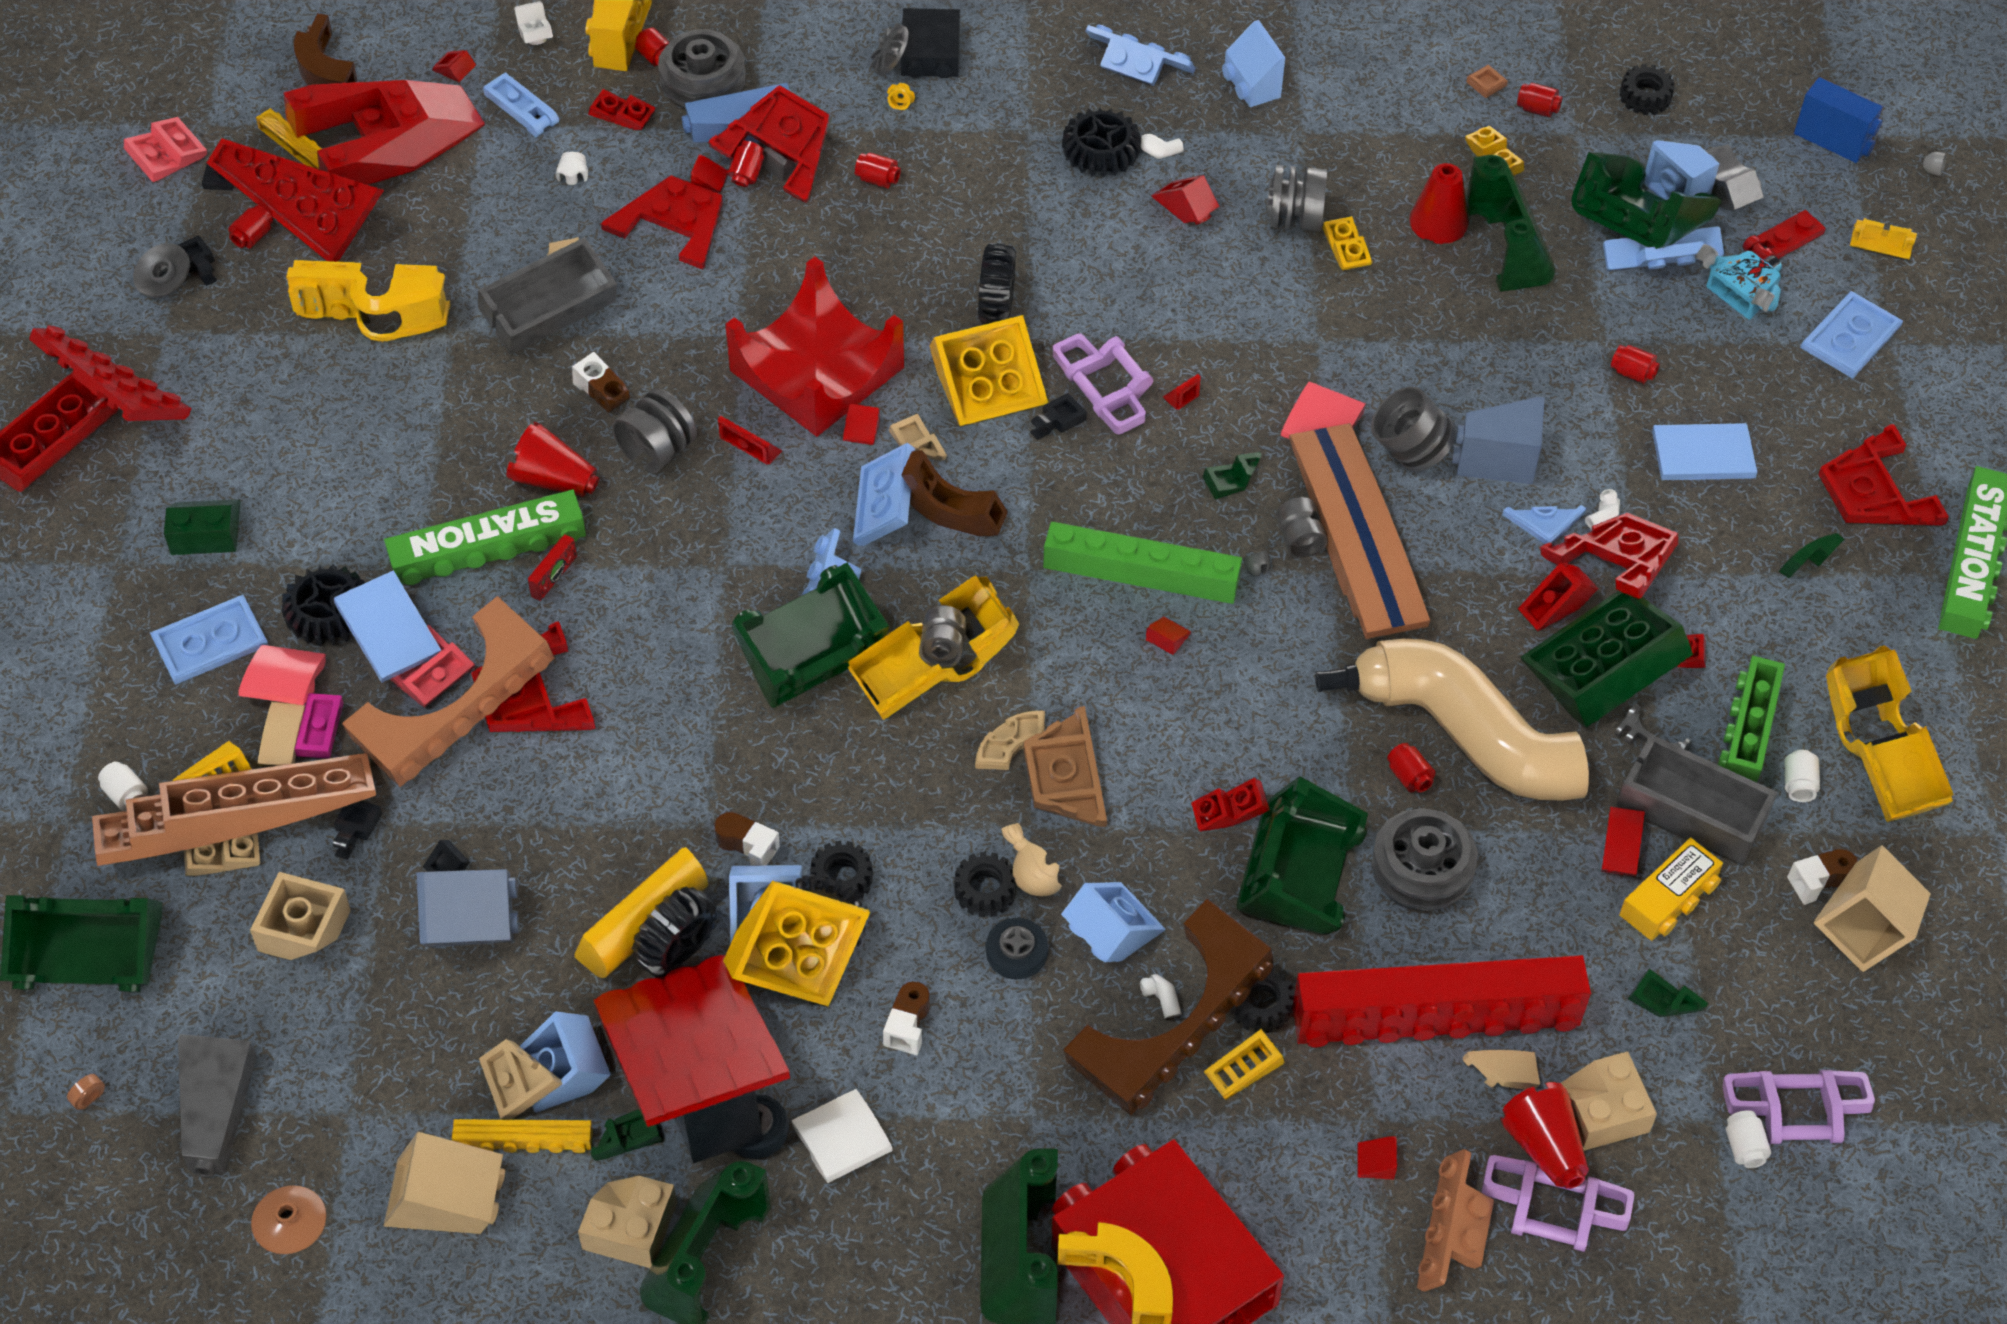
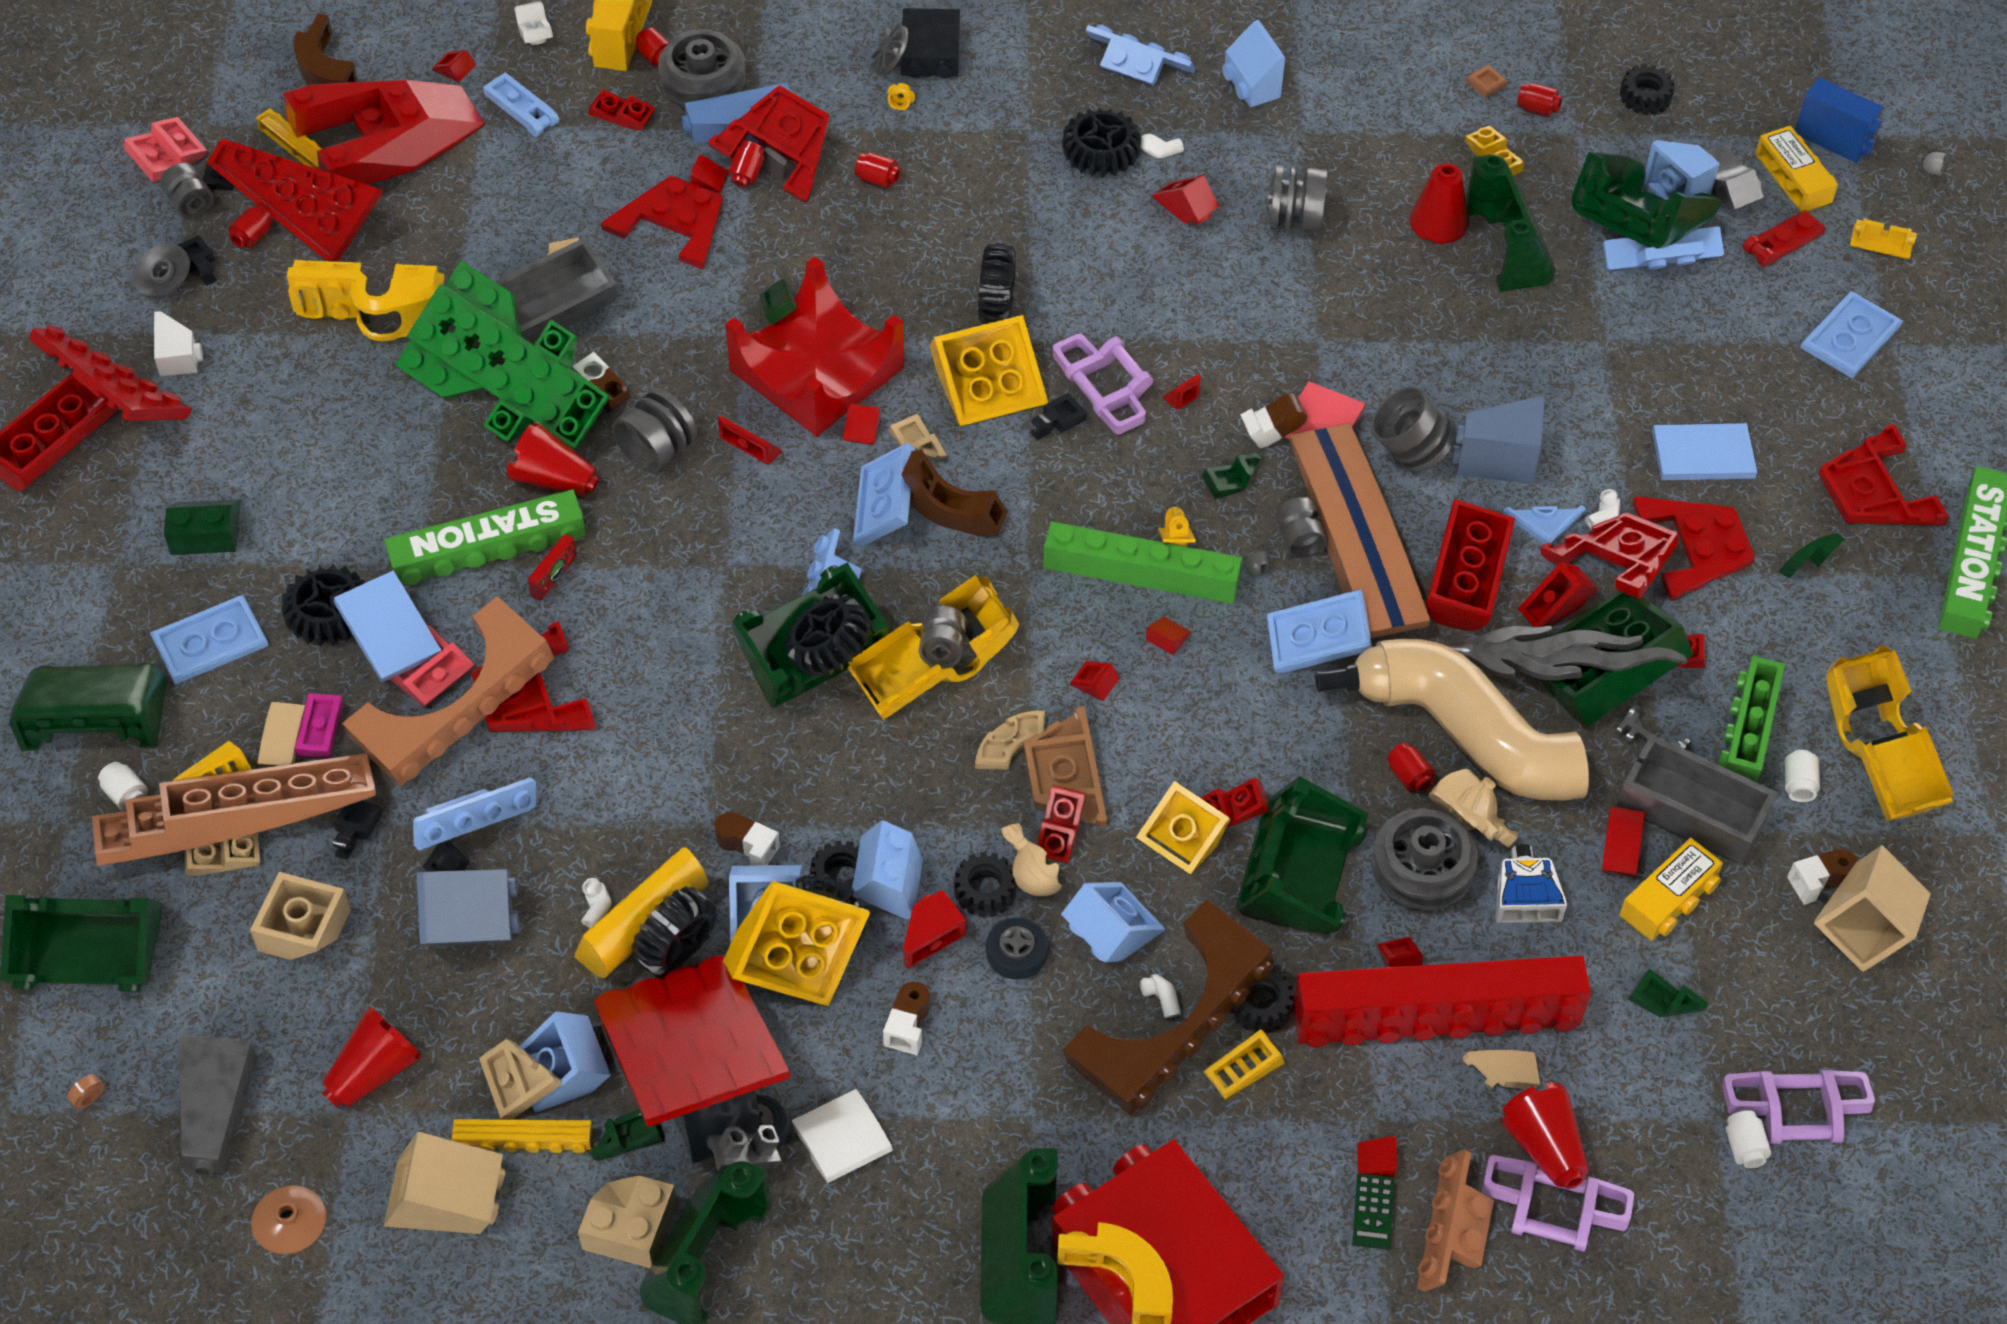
(89, 700): none -> dark green windscreen
(174, 347): none -> white slope
(186, 190): none -> flat silver wheel
(282, 674): coral slope -> none
(368, 1060): none -> red cone
(473, 812): none -> light blue bracket
(533, 380): none -> green piece
(571, 165): white arm -> none
(598, 900): none -> white arm
(754, 1148): none -> flat silver hips
(777, 301): none -> dark green tile
(828, 635): none -> black gear
(888, 869): none -> light blue slope
(932, 926): none -> red slope
(1061, 822): none -> red slope
(1096, 679): none -> red slope
(1176, 528): none -> yellow hinge
(1185, 826): none -> yellow slope
(1275, 420): none -> leg
(1319, 631): none -> light blue tile
(1346, 244): yellow slope -> none
(1373, 1211): none -> dark green tile
(1400, 953): none -> red slope
(1469, 566): none -> red brick
(1472, 803): none -> tan helmet
(1528, 889): none -> torso
(1542, 655): none -> flat silver piece
(1609, 1101): tan slope -> none
(1635, 363): red brick -> none
(1710, 539): none -> red wing
(1743, 280): medium azure torso -> none
(1796, 169): none -> yellow brick

